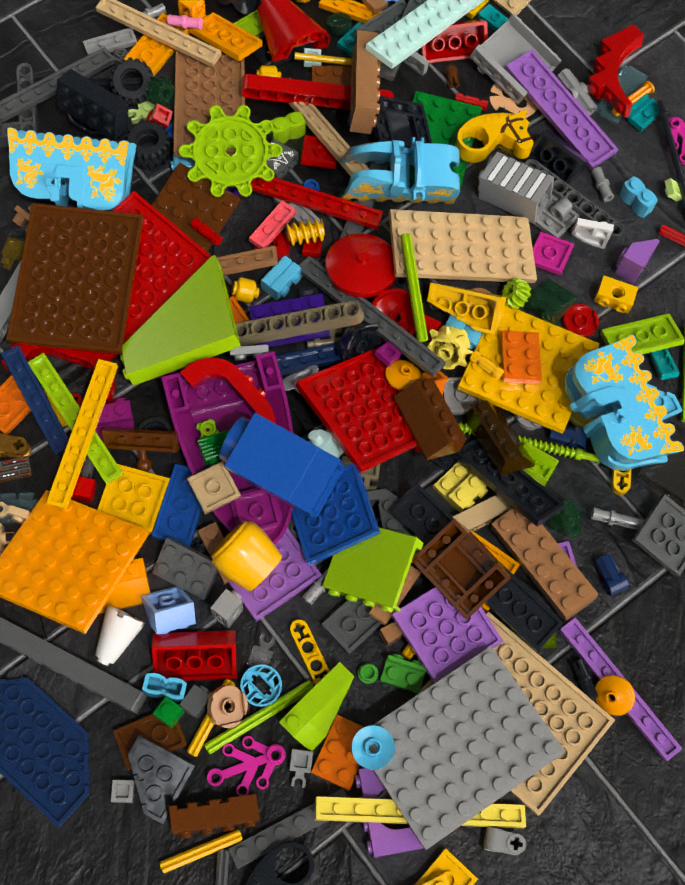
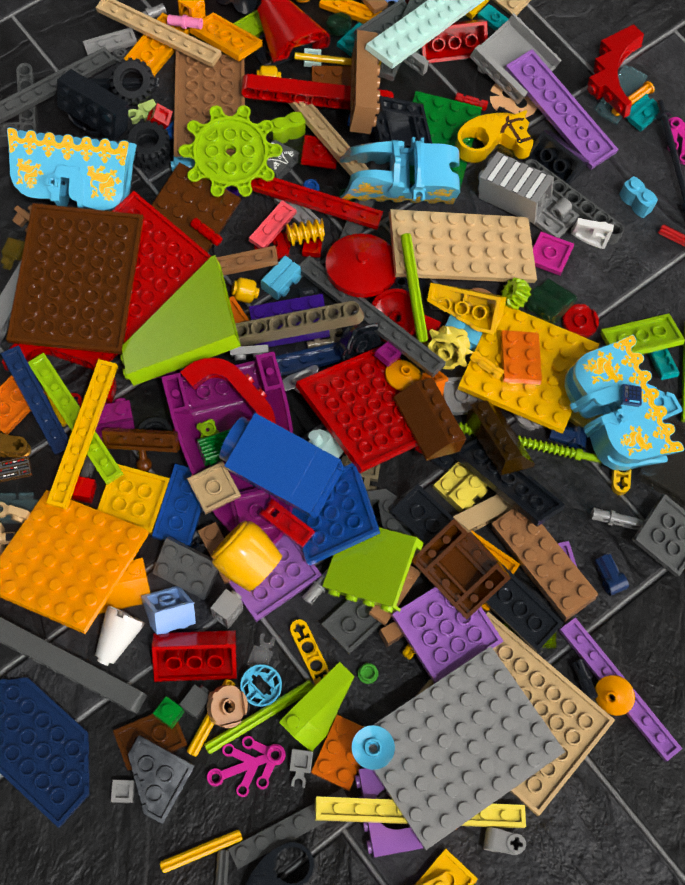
(158, 686): medium azure brick -> none
(160, 91): clear green gear -> none
(214, 815): reddish brown wedge -> none
(287, 523): none -> red plate
(403, 673): bright green bracket -> none
(451, 72): reddish brown pin -> none
(543, 466): lime bracket -> none
(568, 519): clear green plate -> none
(577, 90): light grey piece -> none
(602, 184): light grey pin -> none
(625, 292): yellow brick -> none
(630, 395): none -> dark blue tile
(635, 259): medium lavender slope -> none
(673, 190): yellowish green plate -> none

